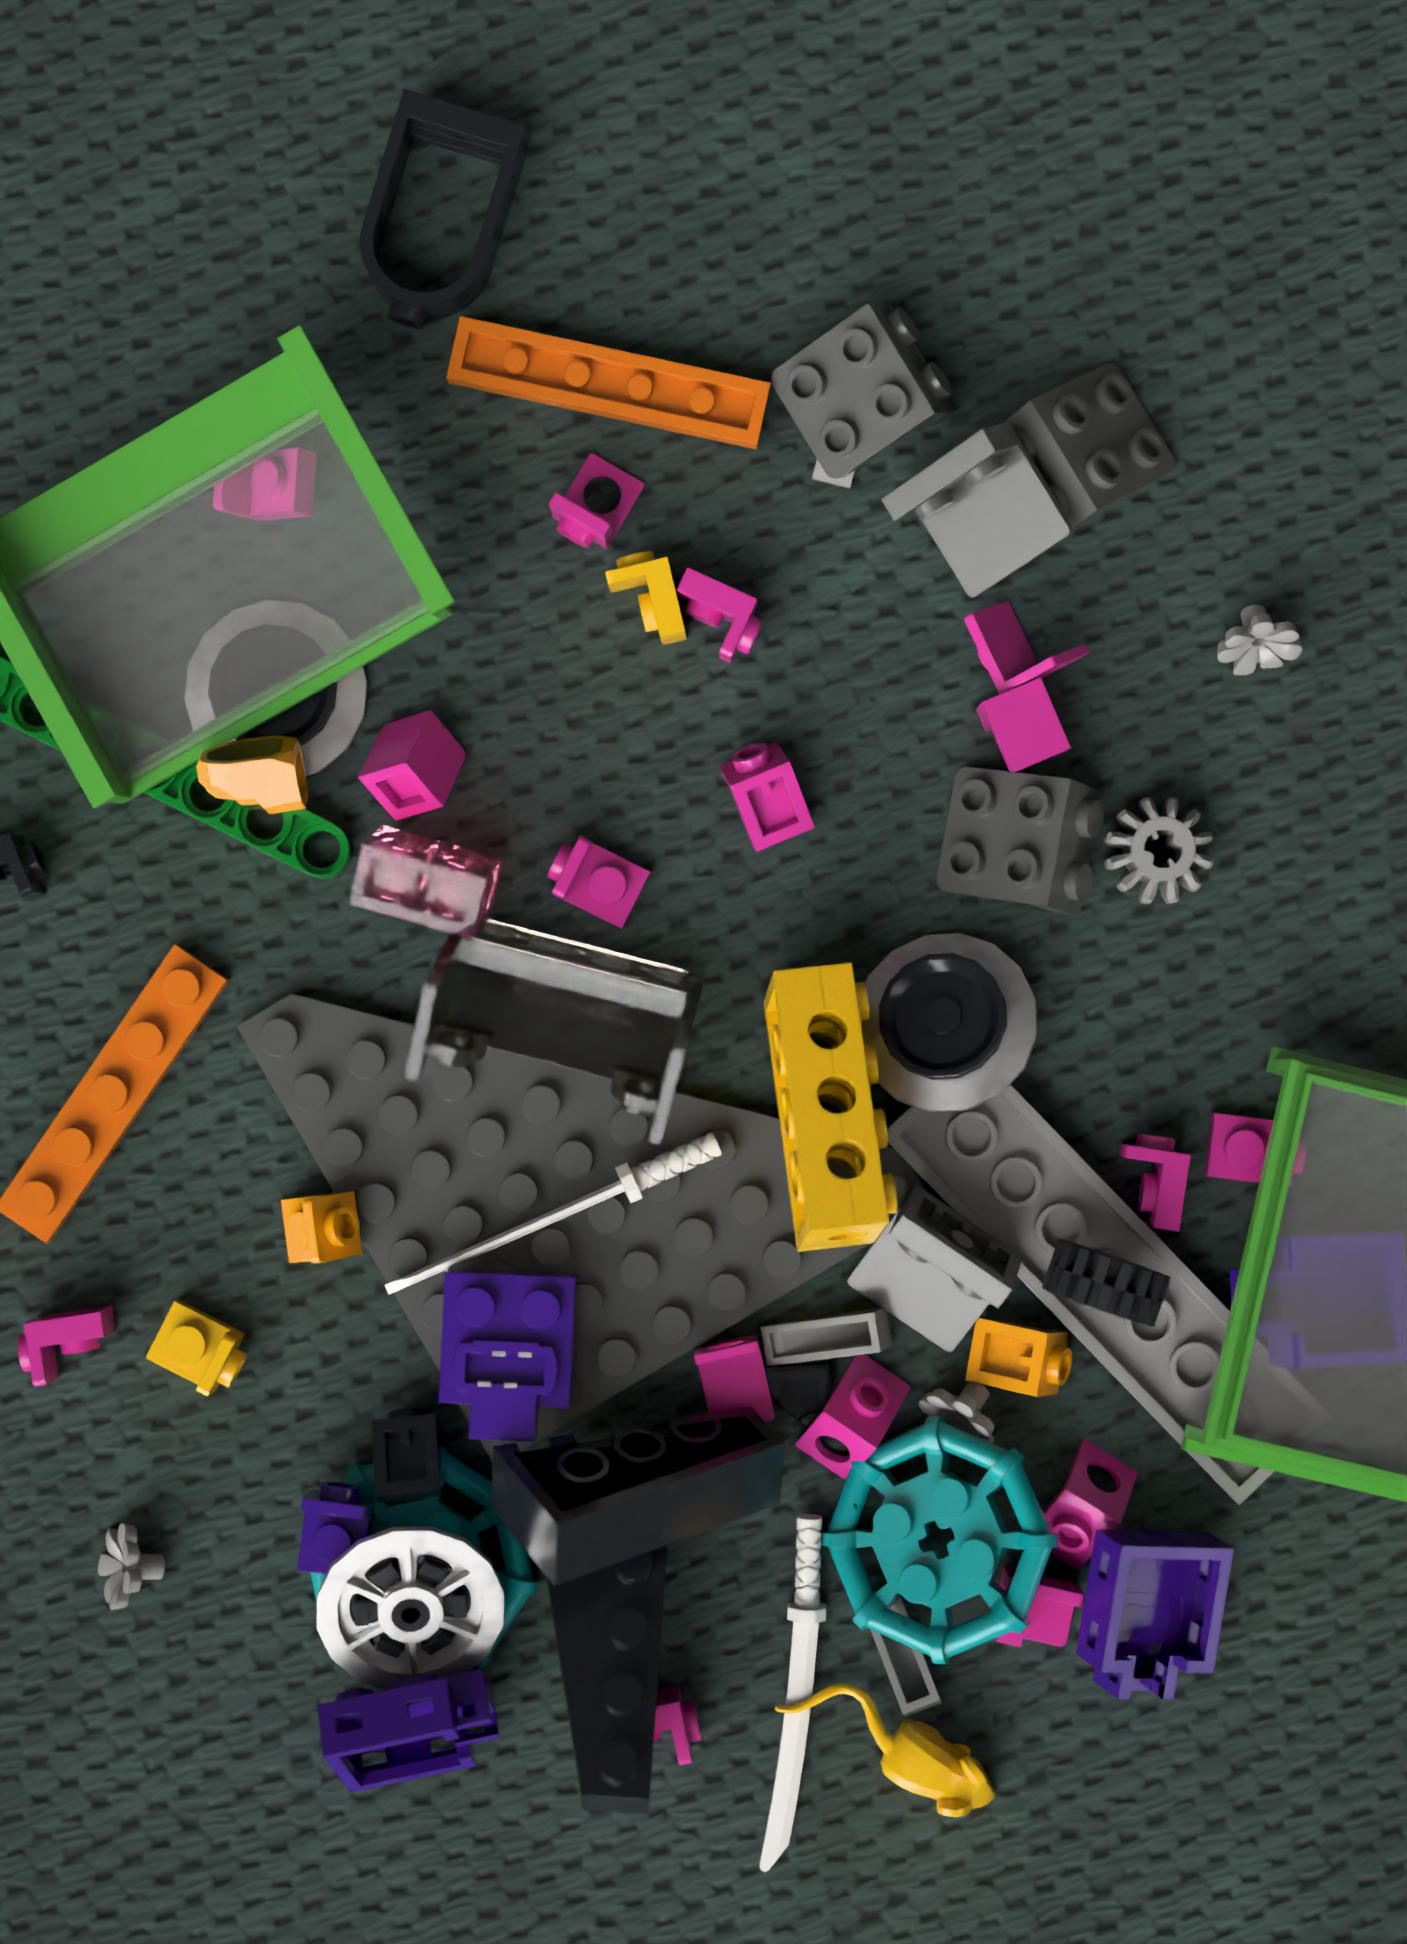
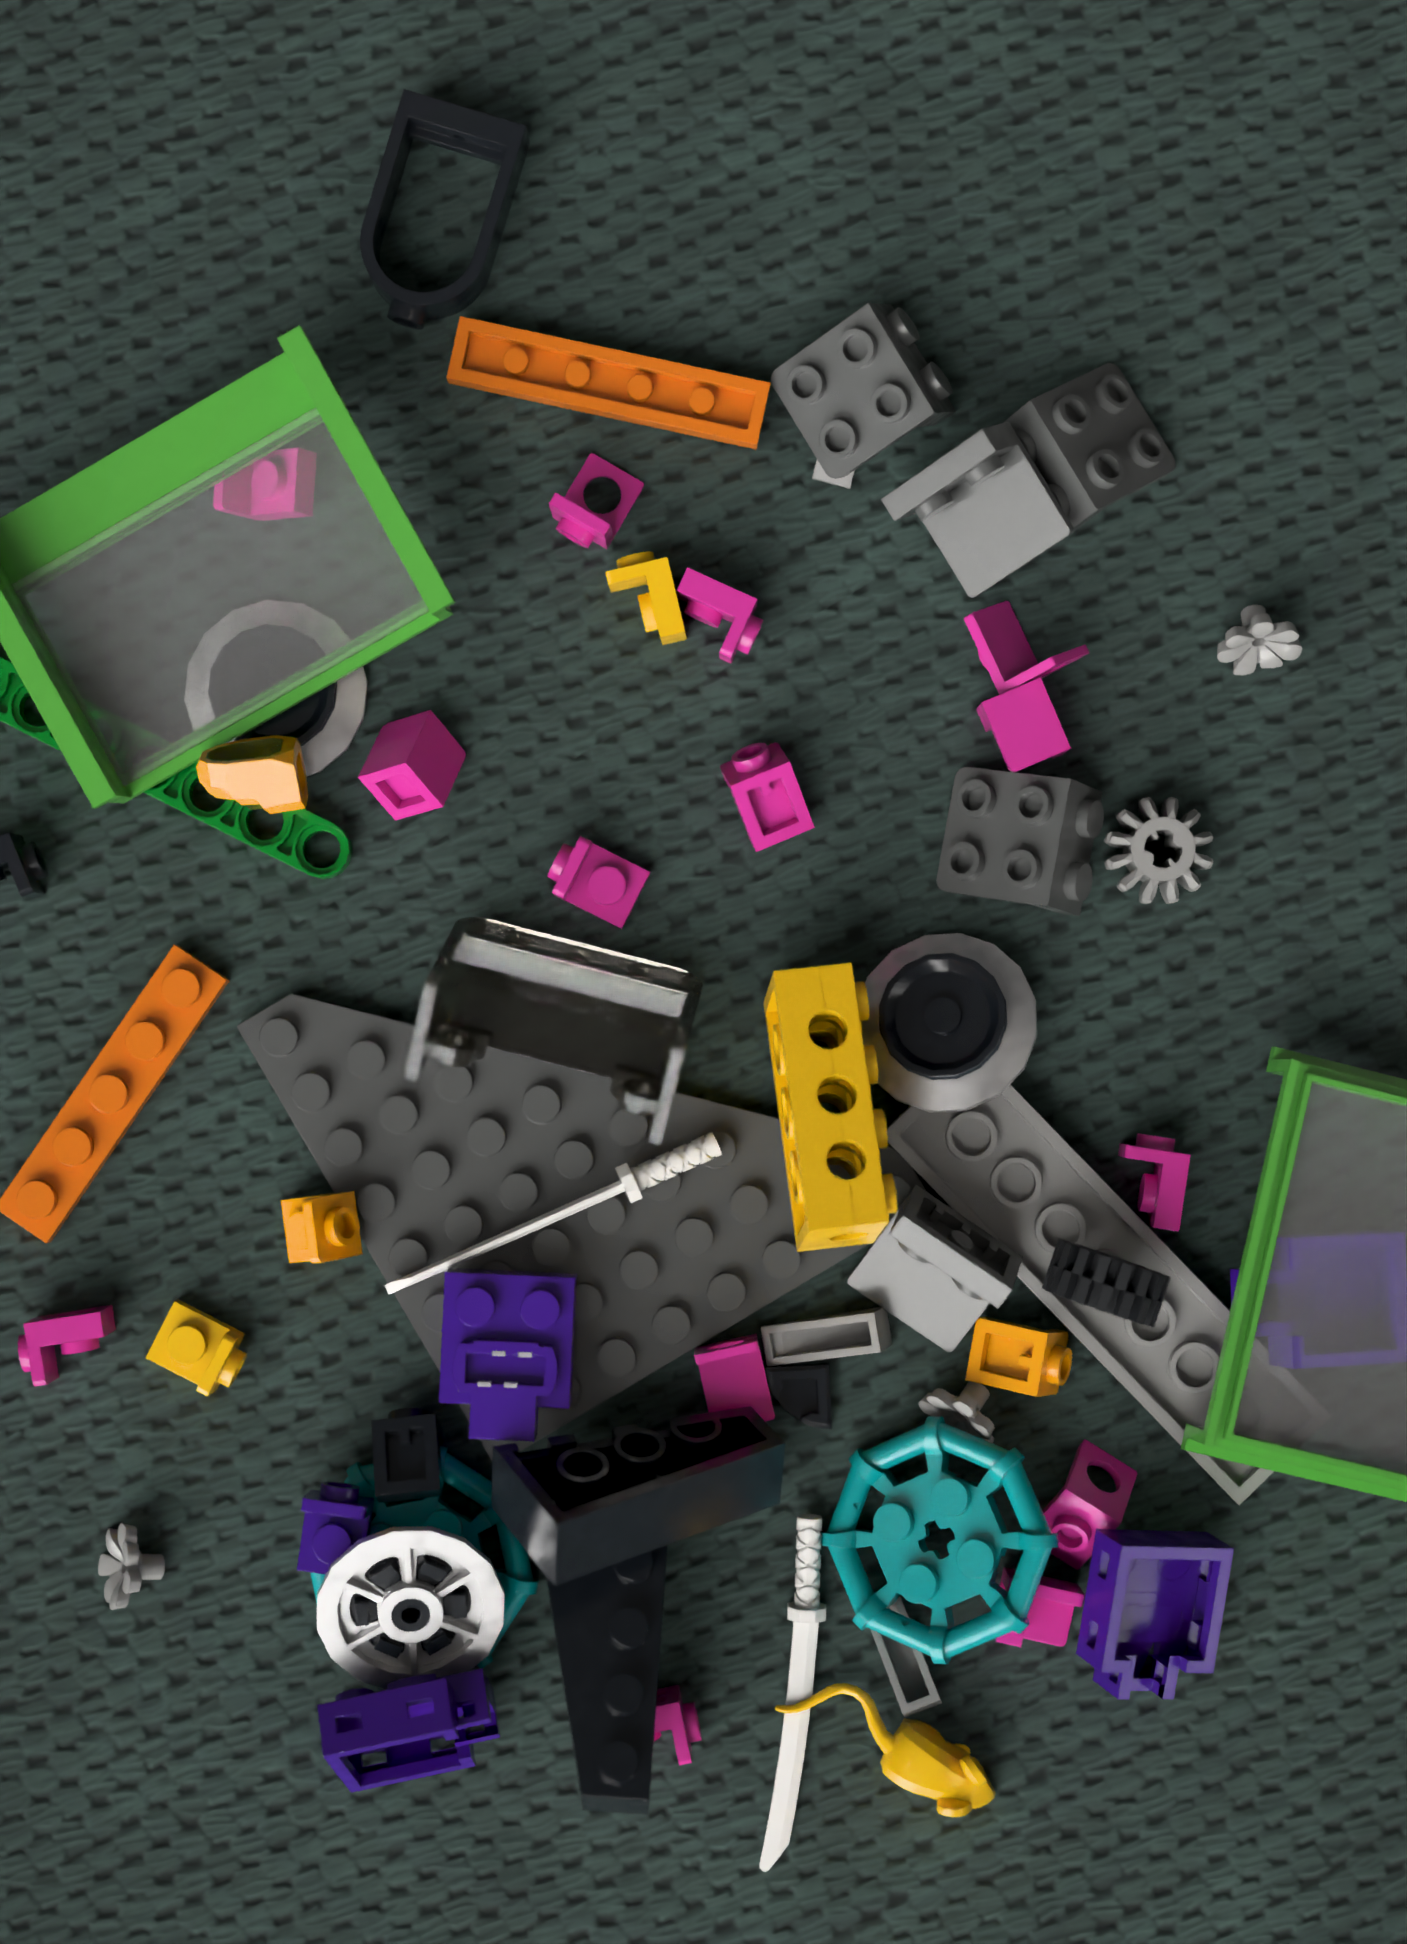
(426, 881): clear pink brick -> none
(855, 1414): dark pink bracket -> none
(1236, 1147): dark pink bracket -> none

